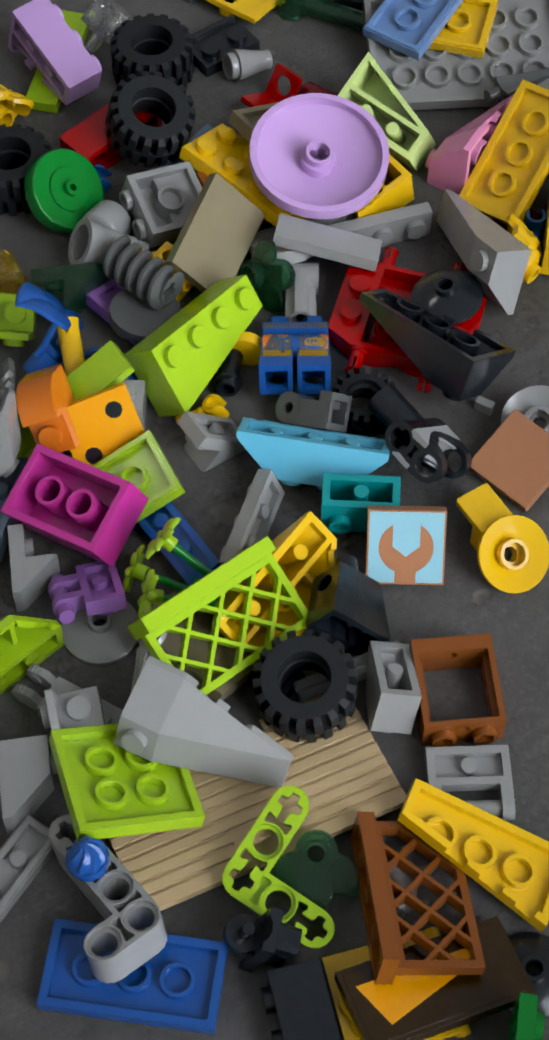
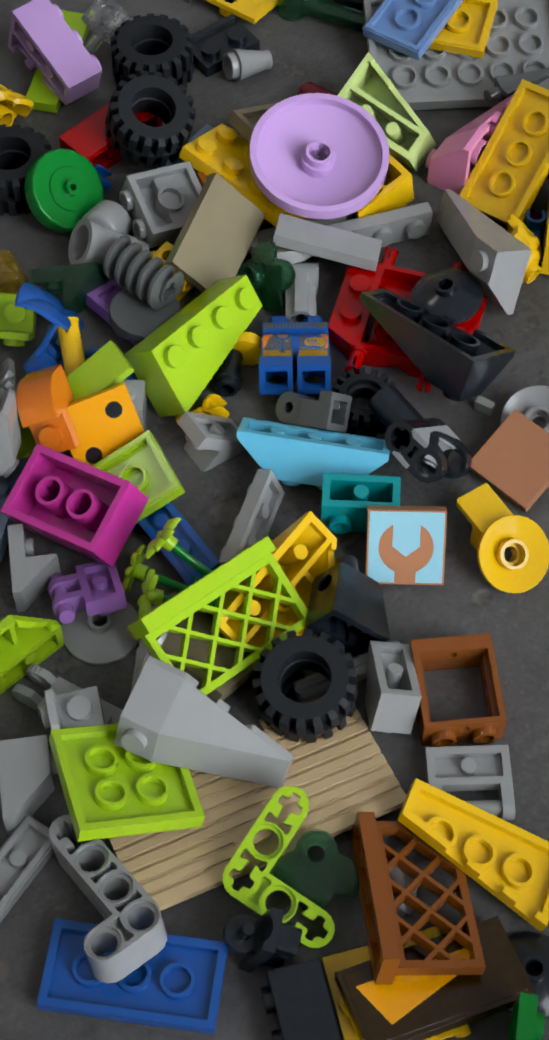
(87, 859): blue plate -> none
(272, 92): red bracket -> none

